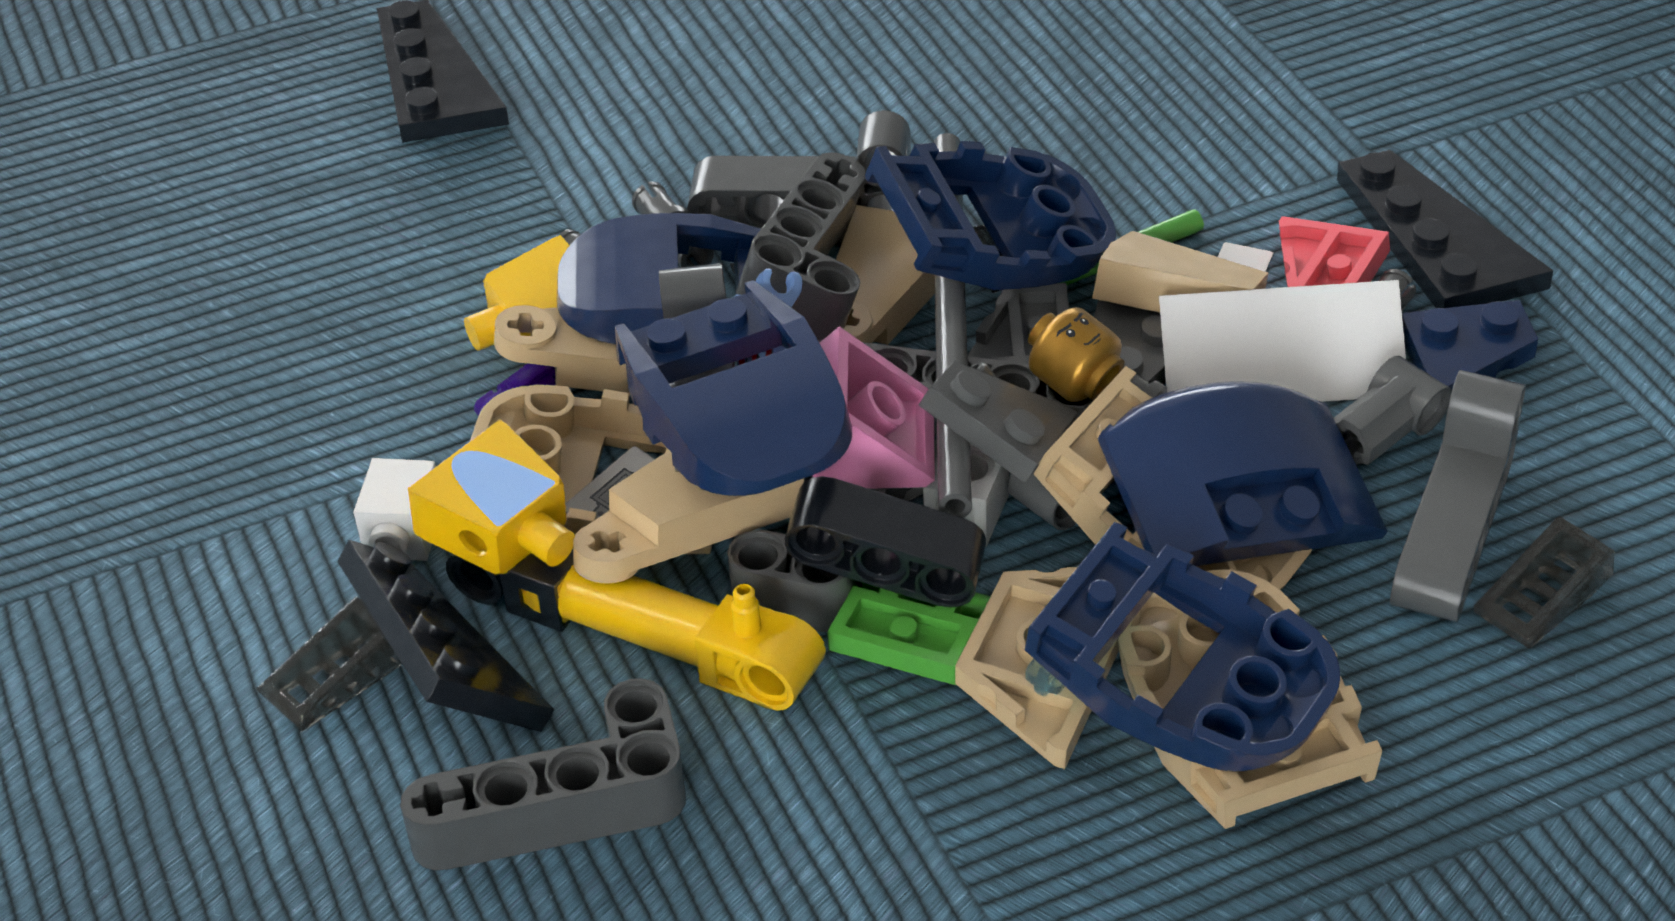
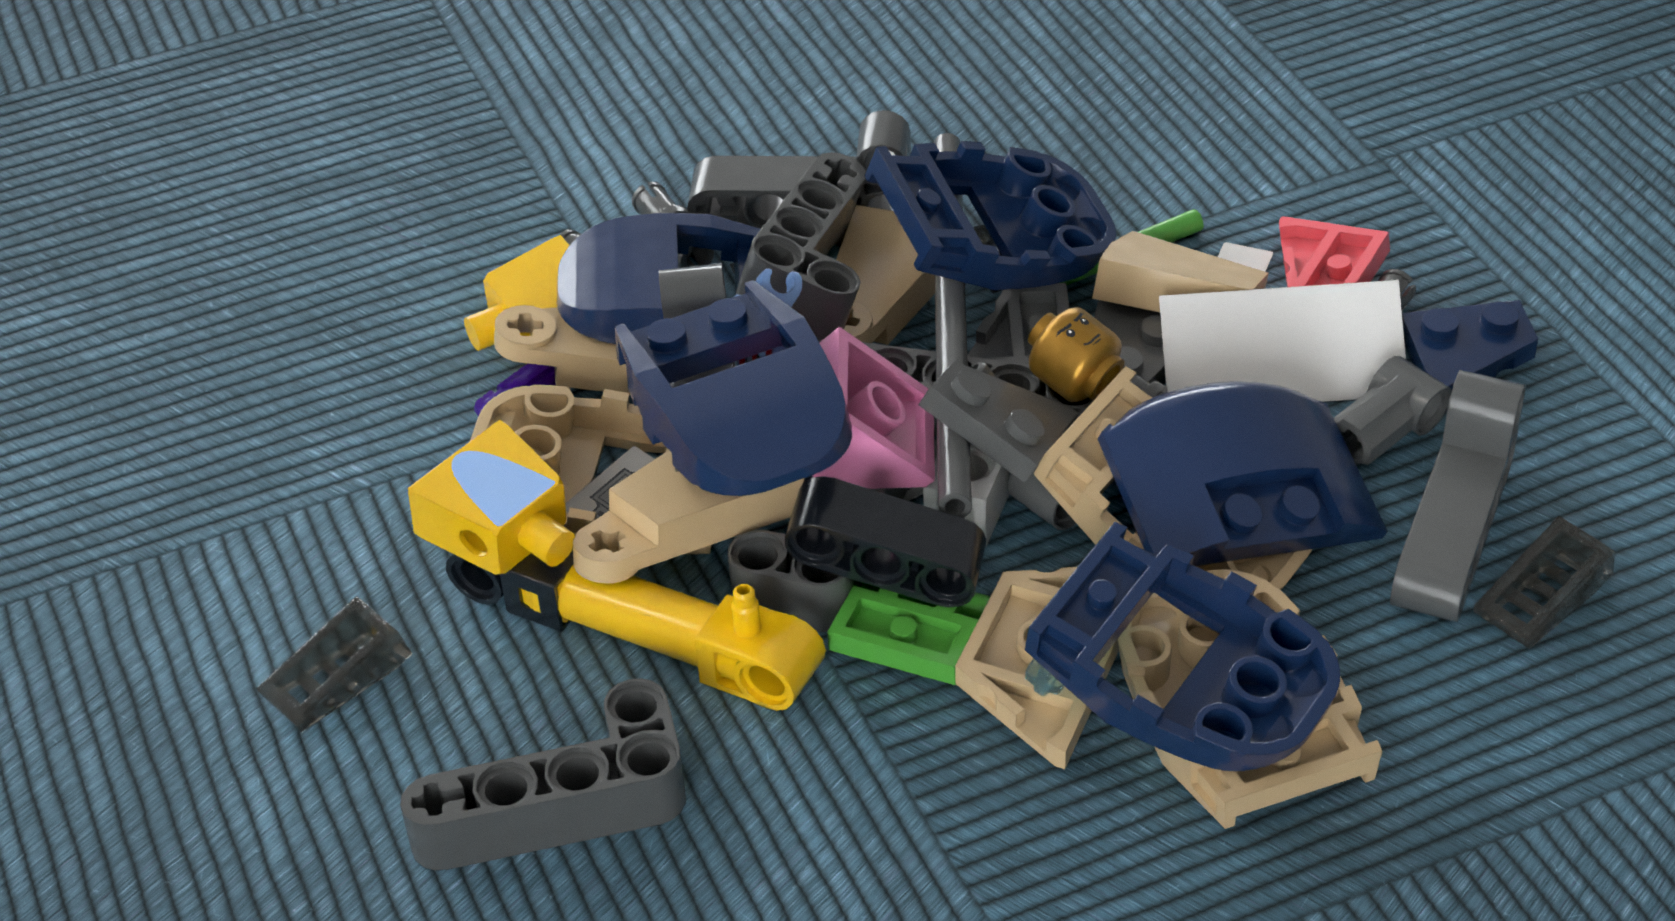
(384, 505): white brick -> none
(433, 77): black wing -> none
(436, 643): black wing -> none
(1438, 238): black wing -> none

